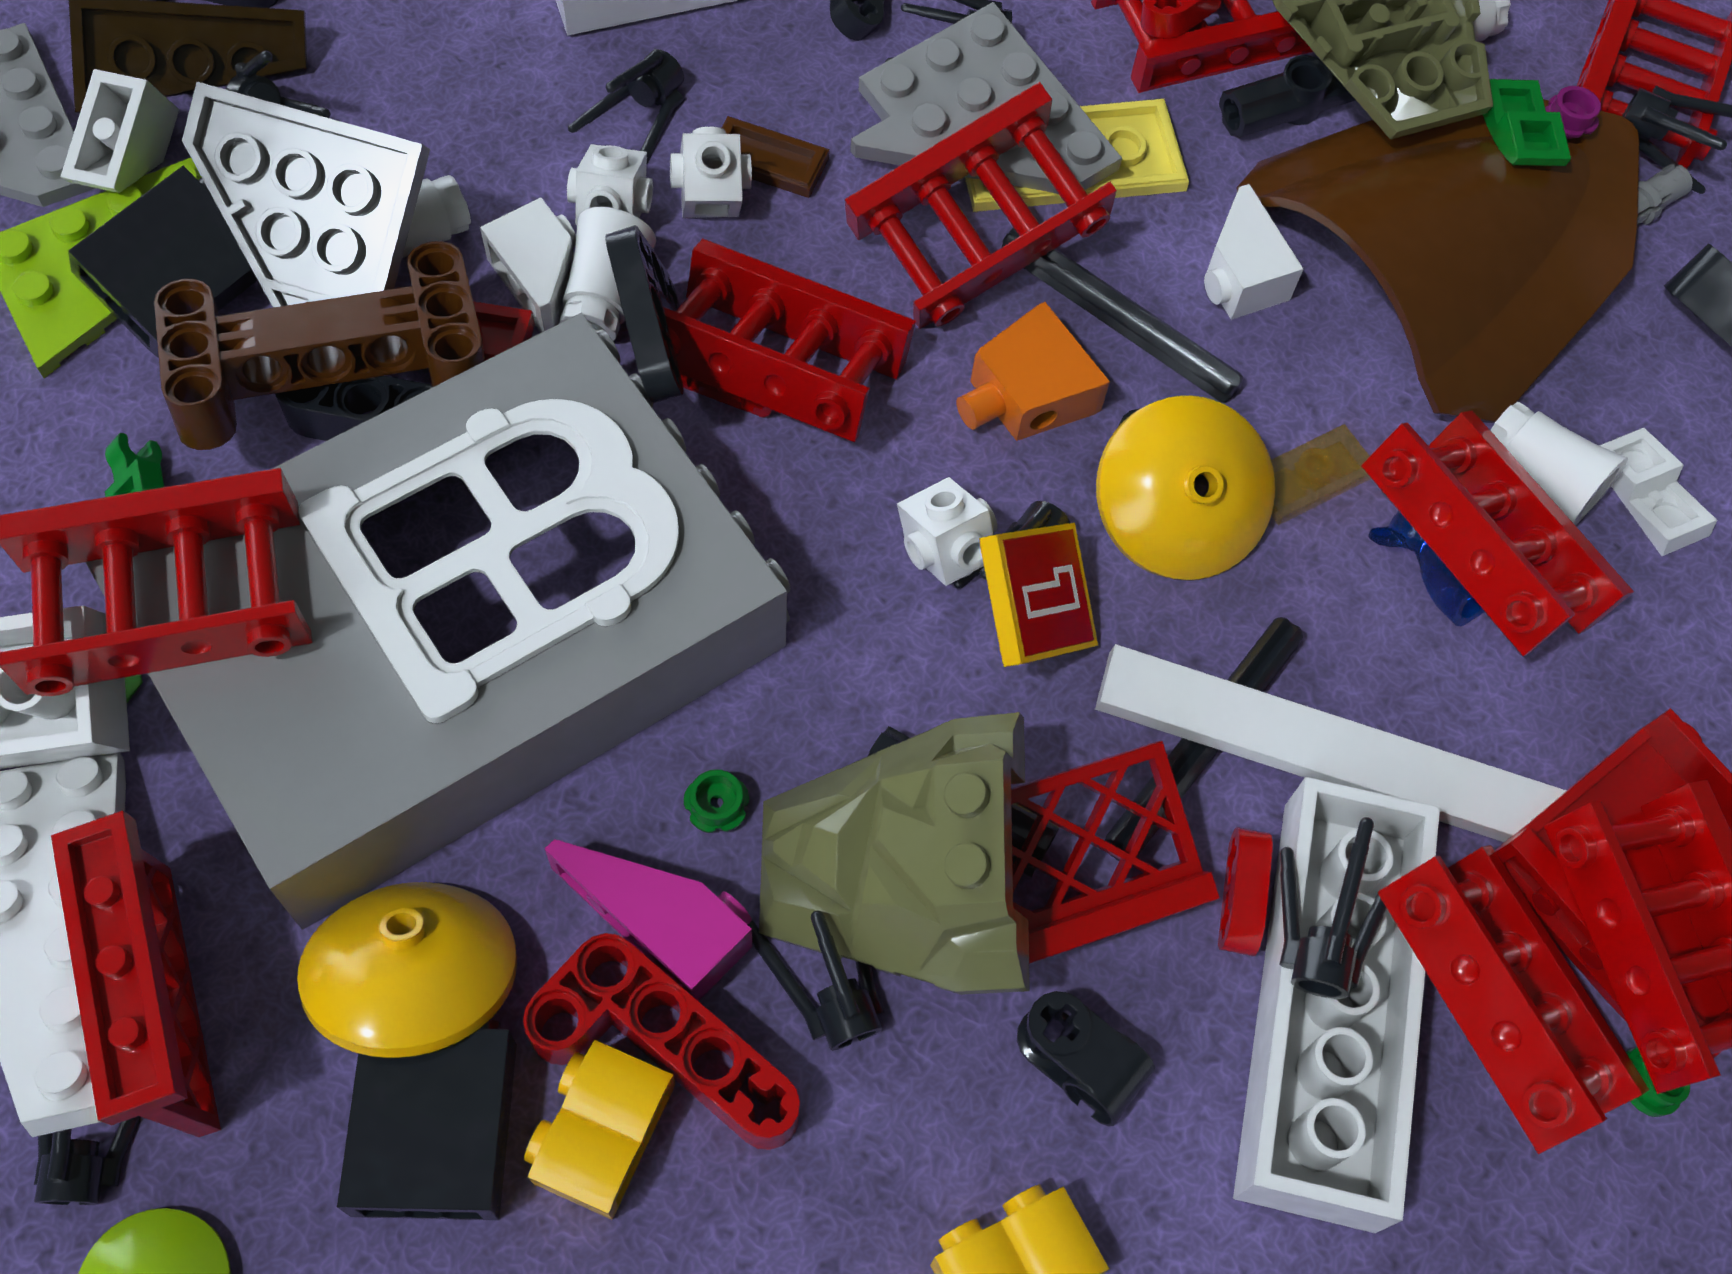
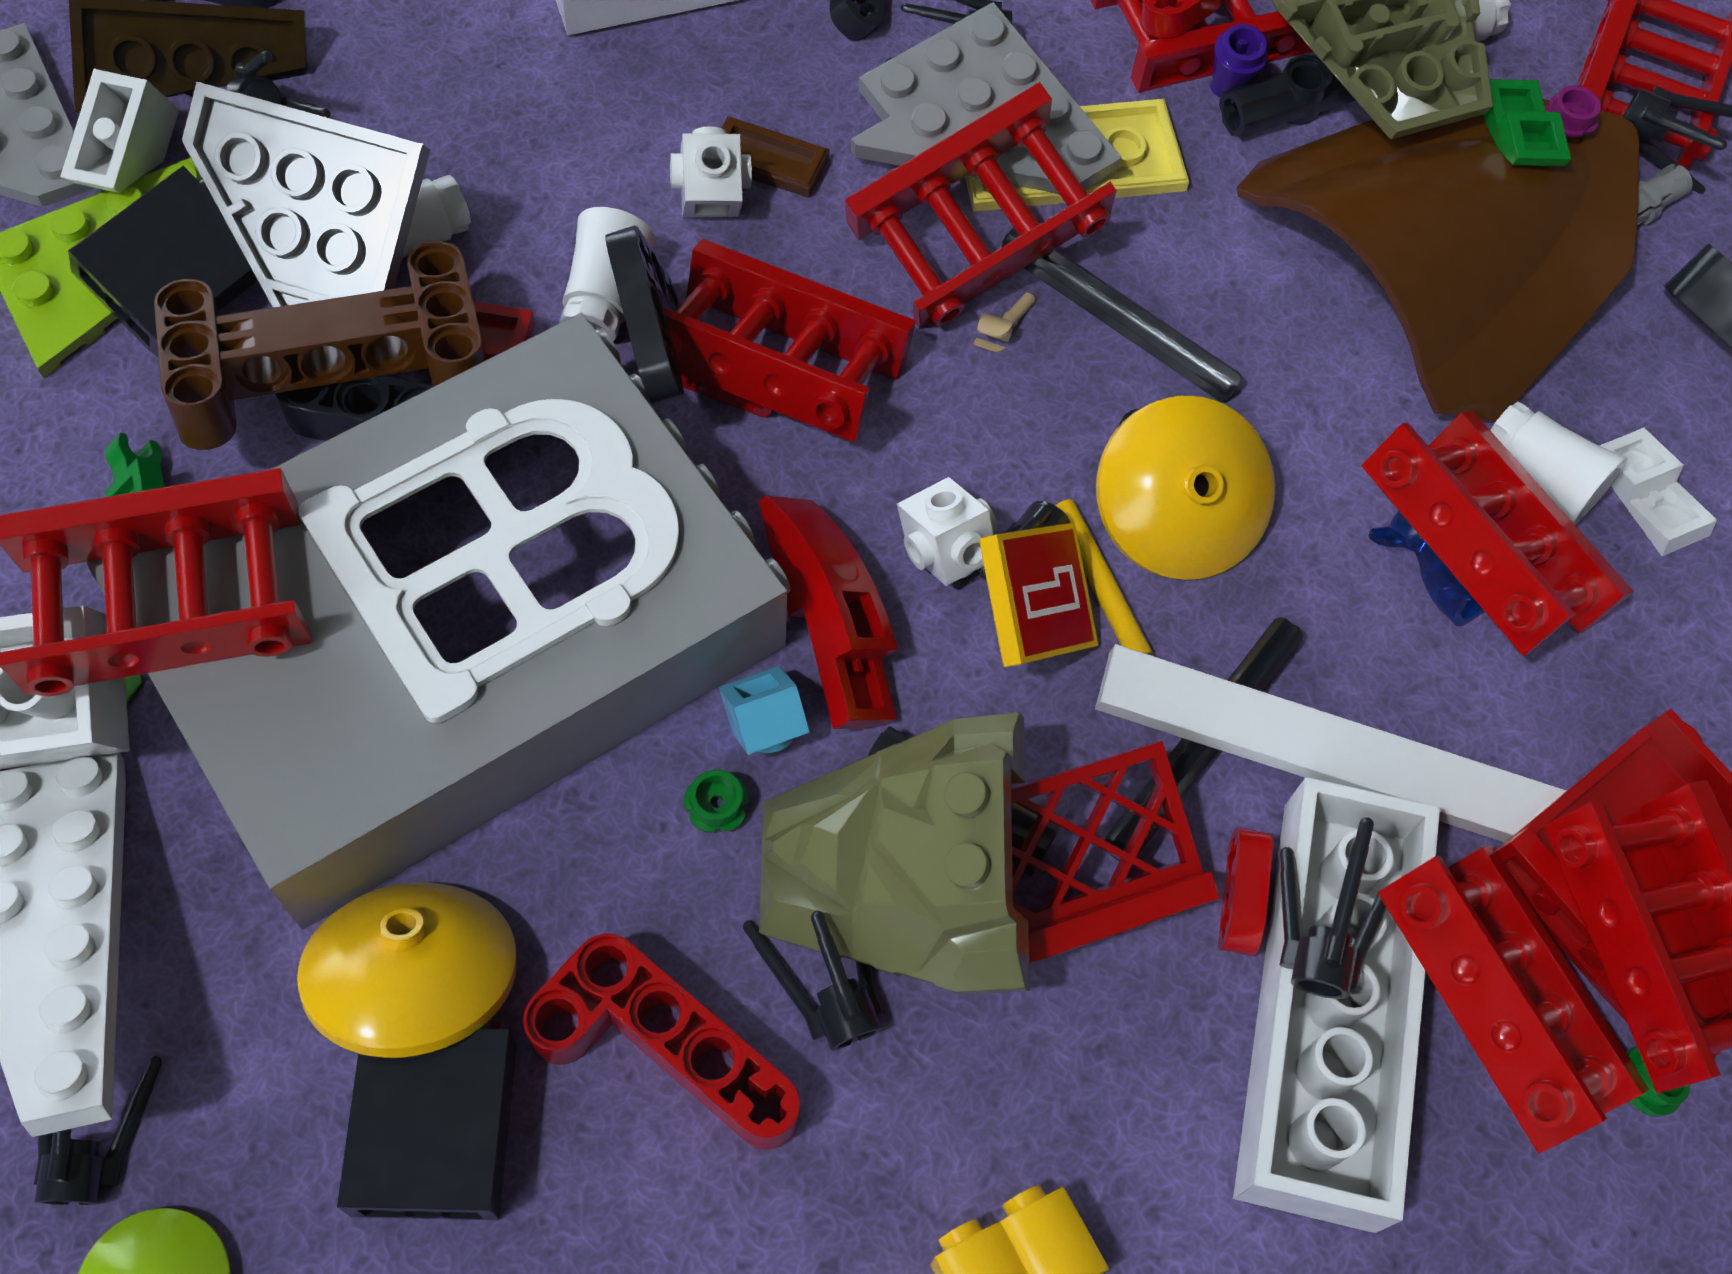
(133, 979): red fence -> none
(533, 258): white slope -> none
(599, 1129): yellow brick -> none
(611, 179): white brick -> none
(649, 83): black plant -> none
(660, 913): dark pink slope -> none
(764, 711): none -> medium azure plate
(840, 609): none -> red slope
(1002, 327): none -> tan hand
(1033, 378): orange torso -> none
(1087, 1059): black piece -> none
(1105, 585): none -> yellow bar
(1237, 57): none -> dark purple cone
(1251, 260): white slope -> none
(1317, 472): clear yellow plate -> none

